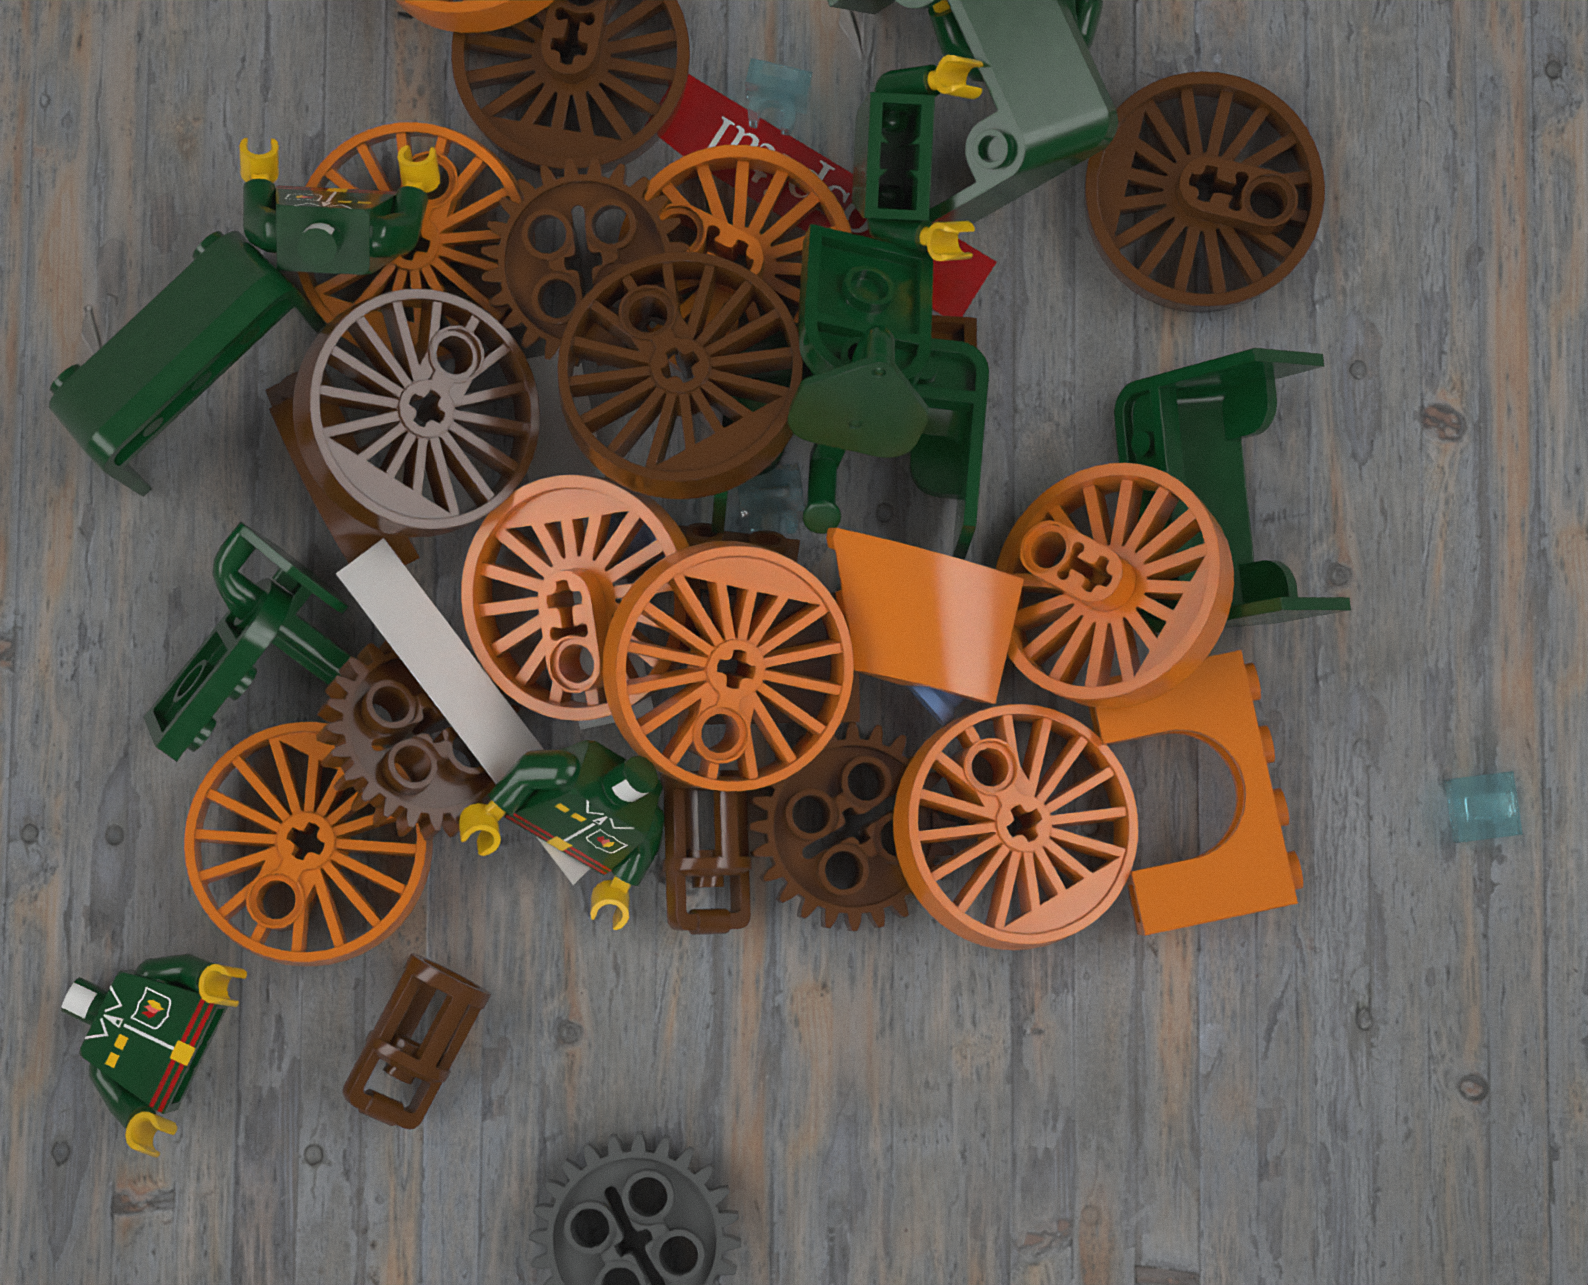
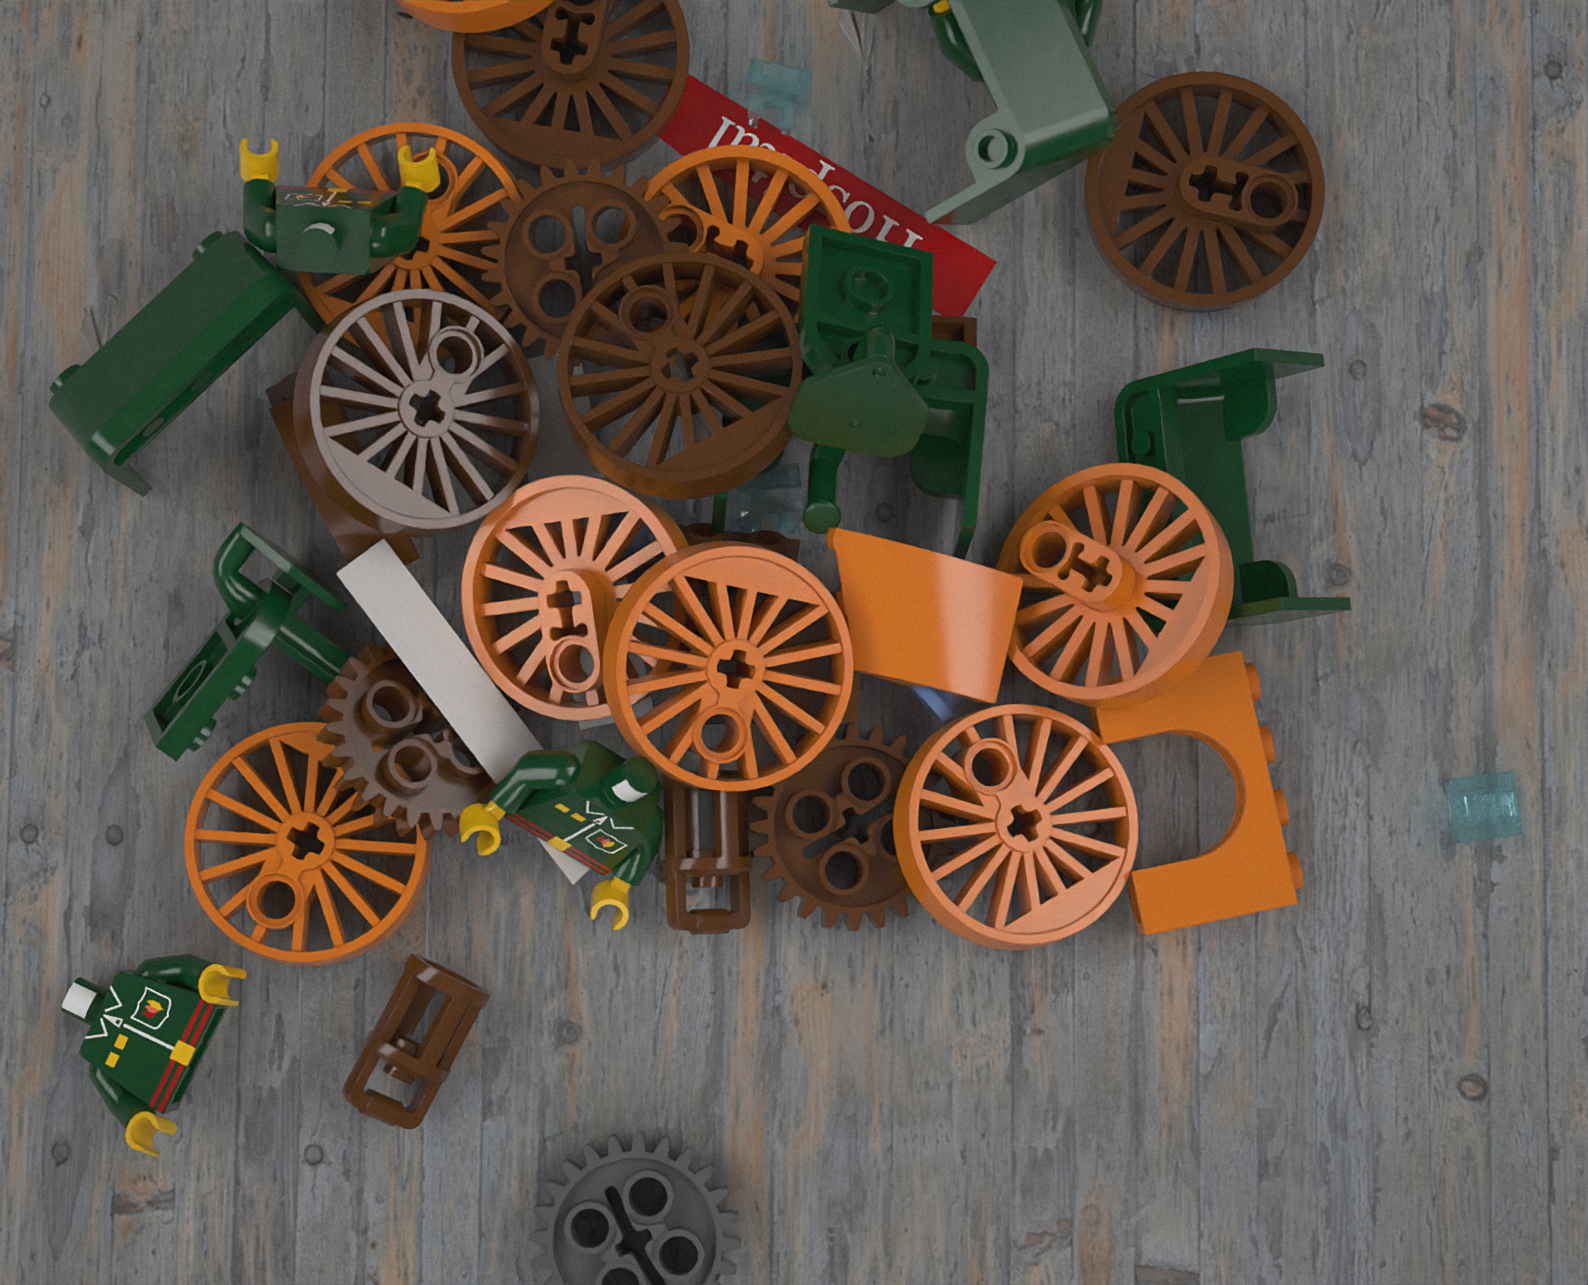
(896, 156): dark green torso -> none

